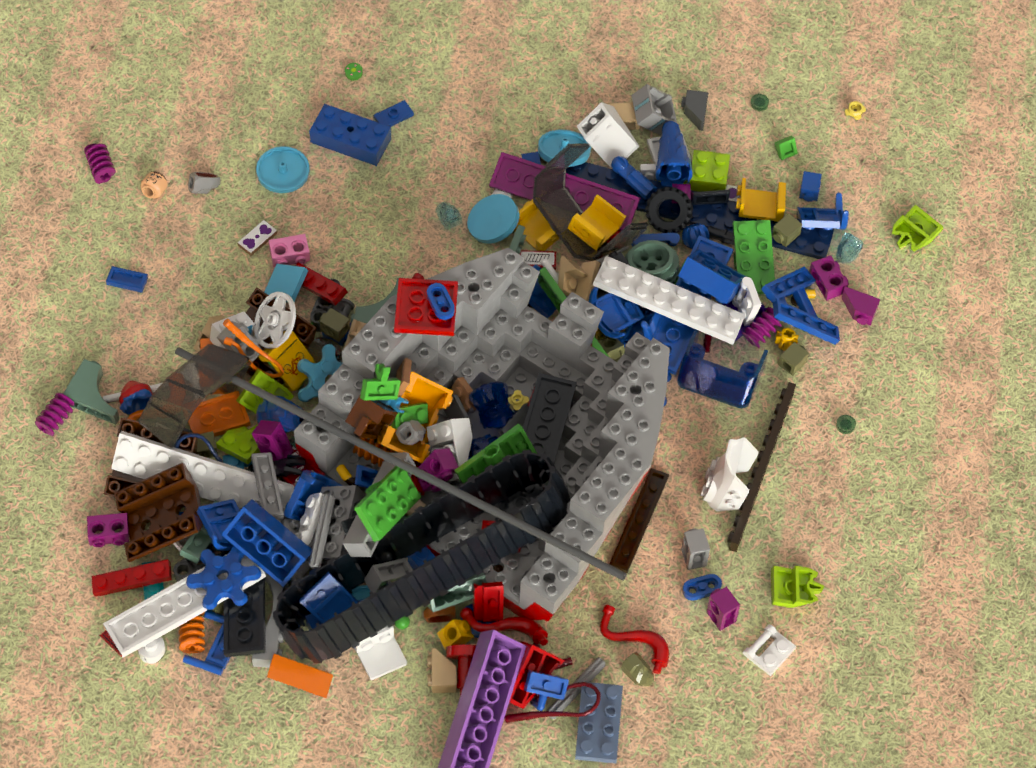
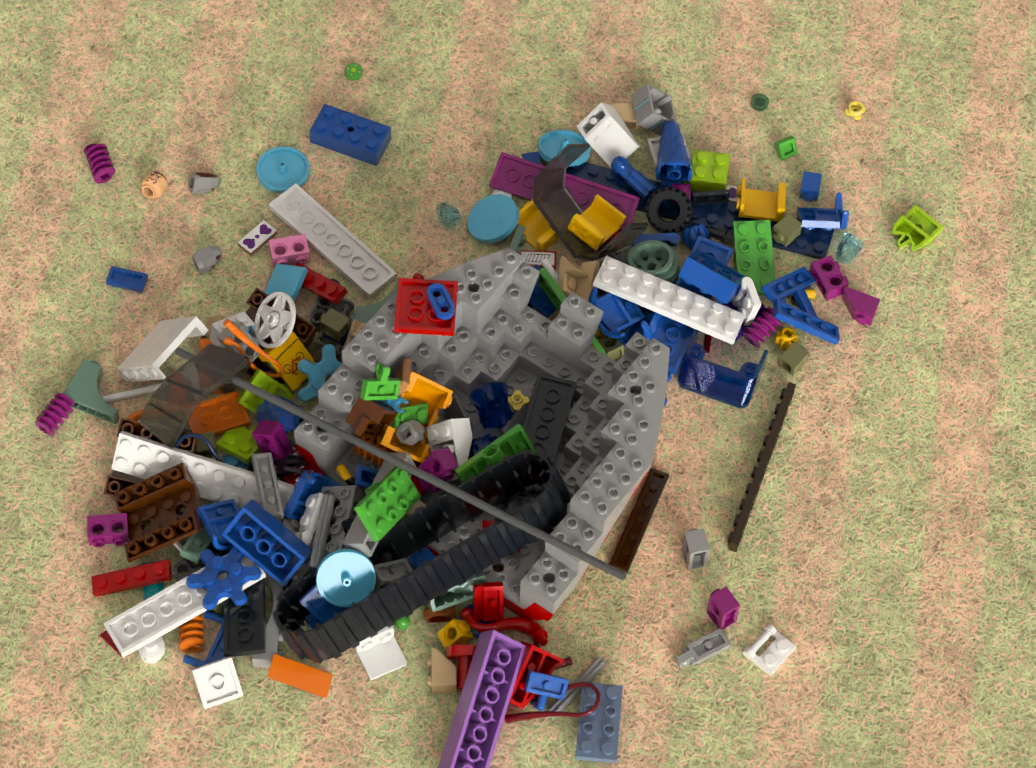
(134, 397): blue hair -> none
(157, 346): none -> white panel
(206, 258): none -> light grey rock
(217, 682): none -> white plate
(332, 240): none -> white plate
(345, 577): none -> medium azure piece
(394, 114): blue plate -> none
(463, 391): medium nougat plate -> none
(638, 670): olive rock -> none
(648, 170): white plate -> none
(654, 640): red animal -> none
(695, 107): dark grey slope -> none
(701, 587): blue plate -> none
(703, 648): none -> light grey hinge
(722, 487): white slope -> none
(793, 586): lime plate -> none
(846, 424): clear green tile -> none

